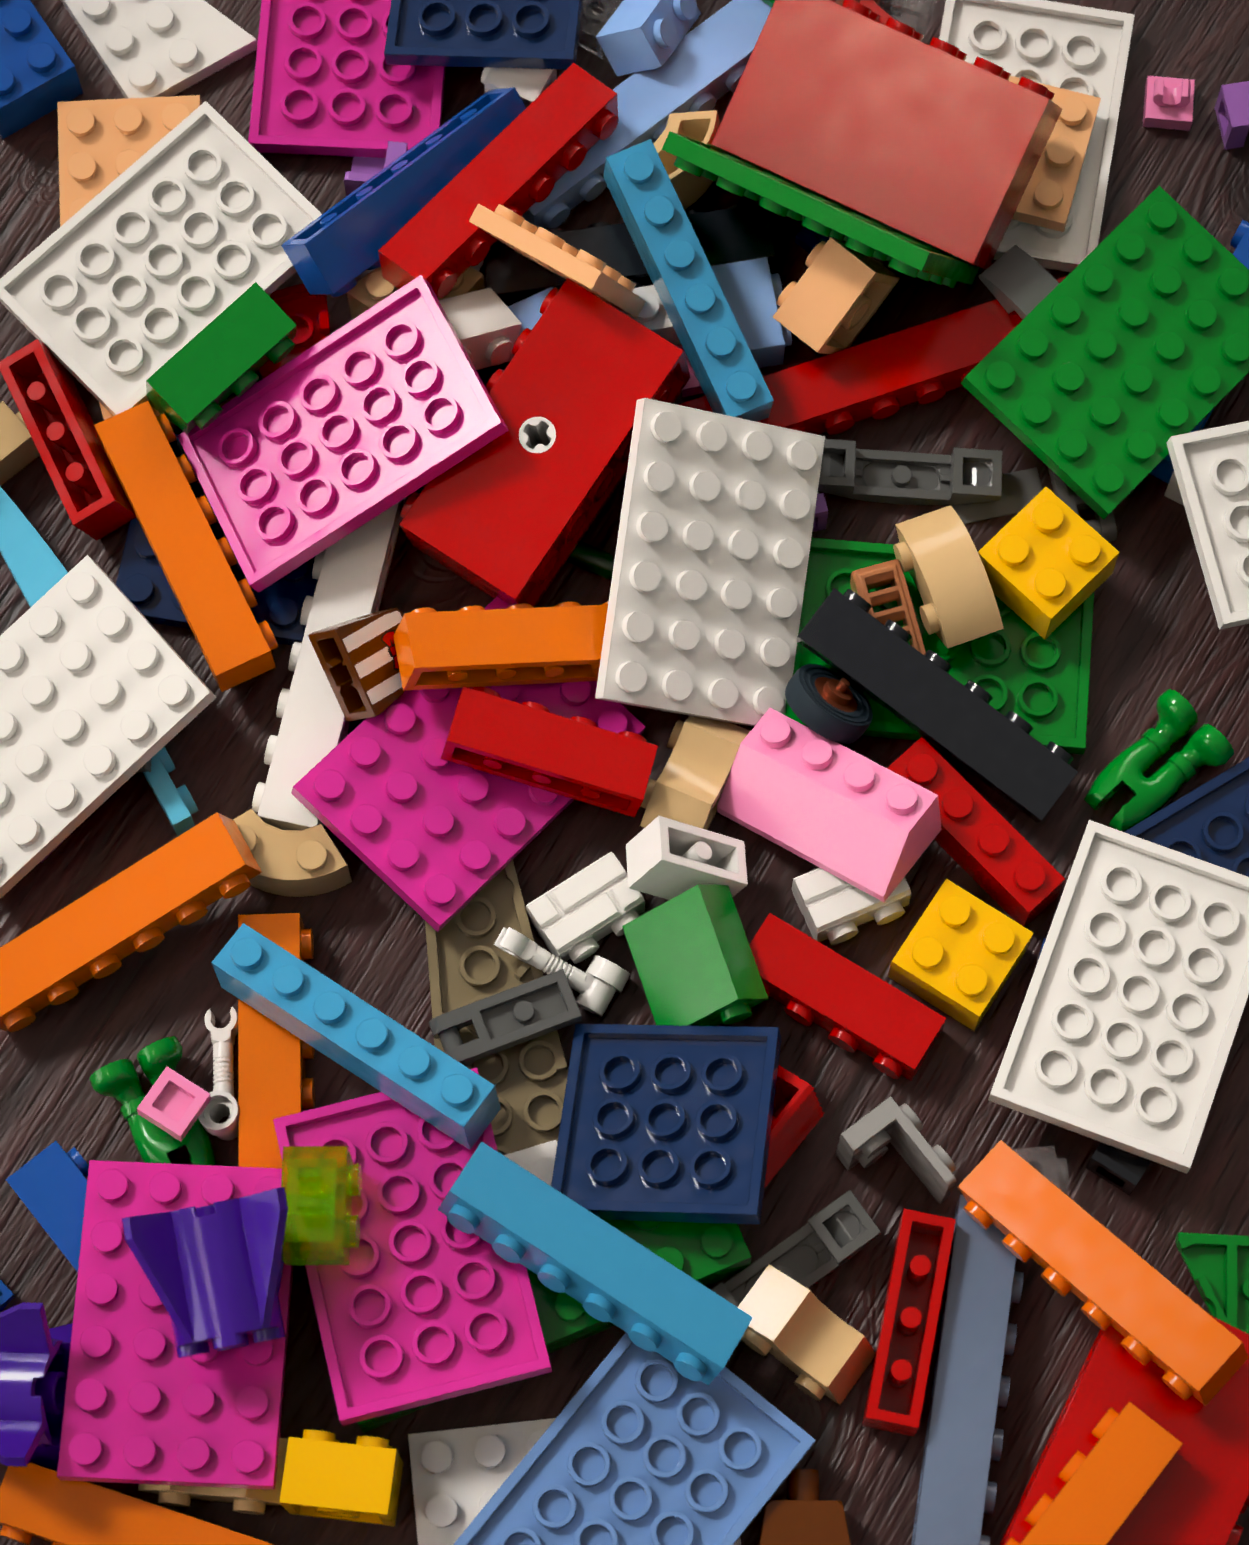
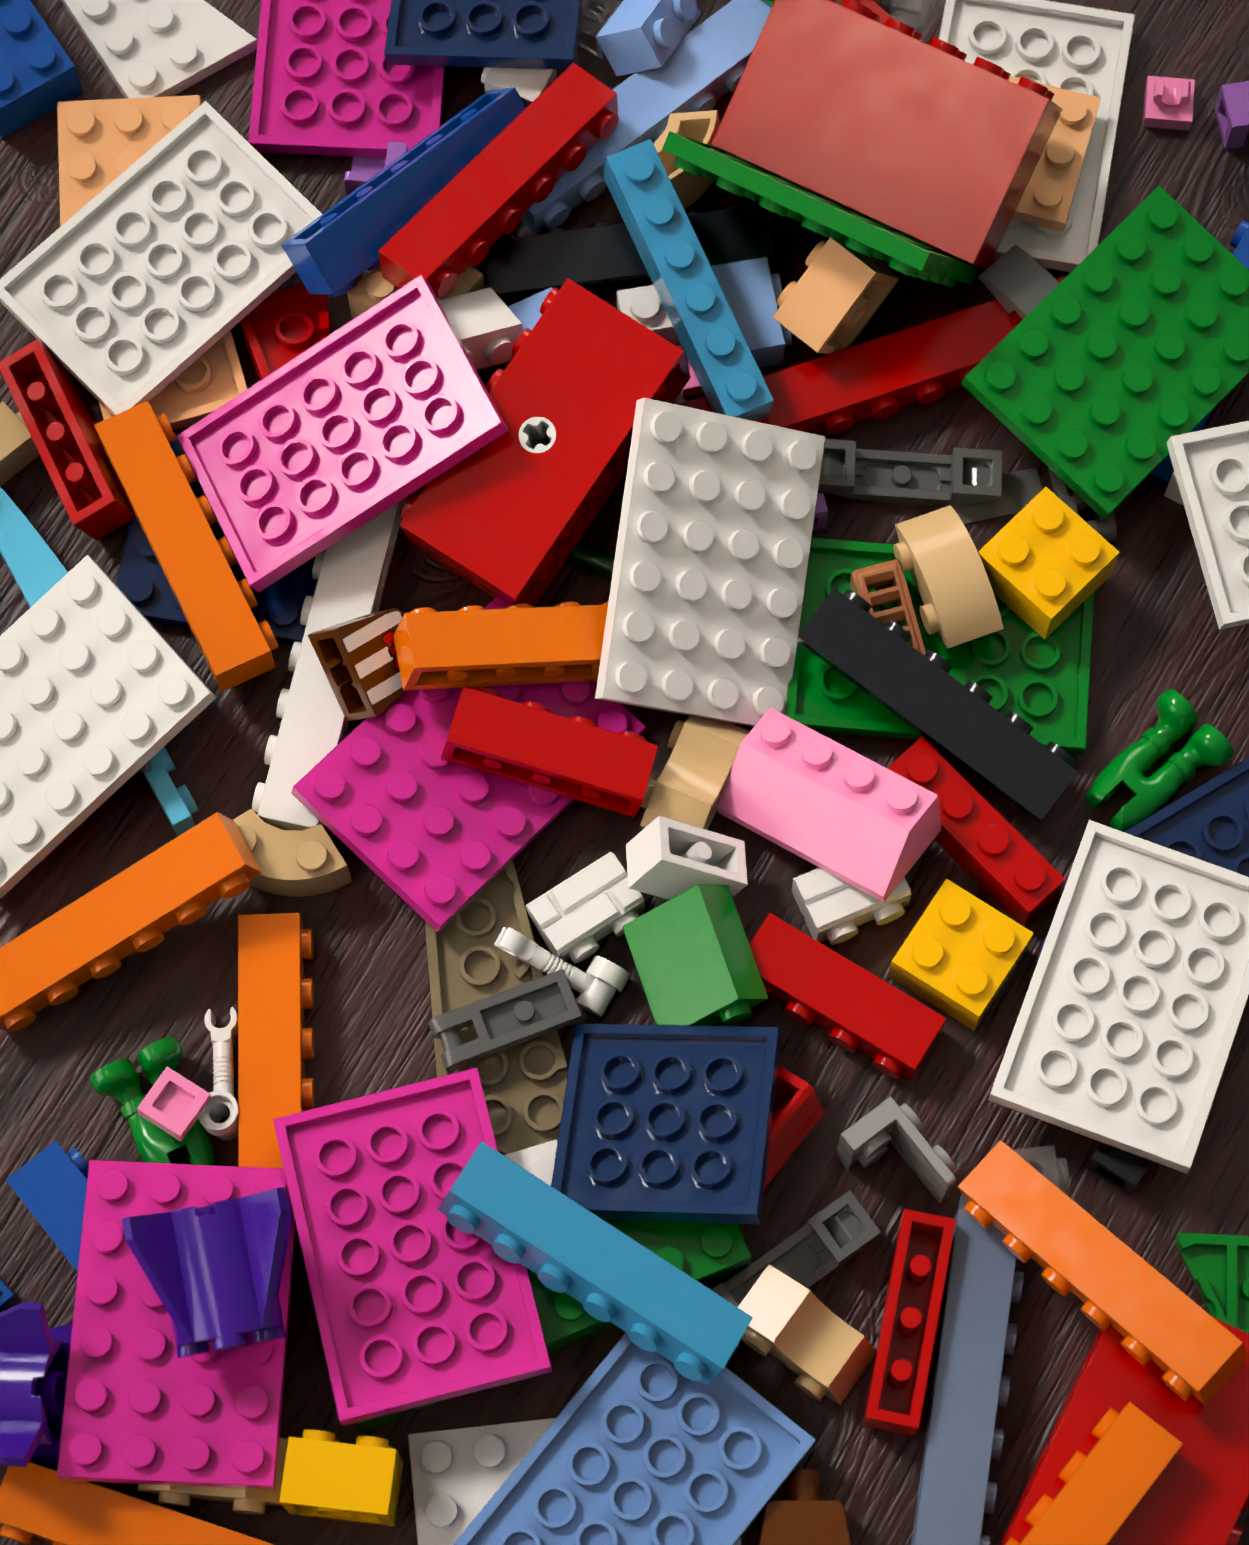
(221, 360): green slope -> none
(319, 1202): clear neon green brick -> none
(357, 1036): dark azure brick -> none
(559, 257): light nougat plate -> none
(828, 703): black wheel -> none

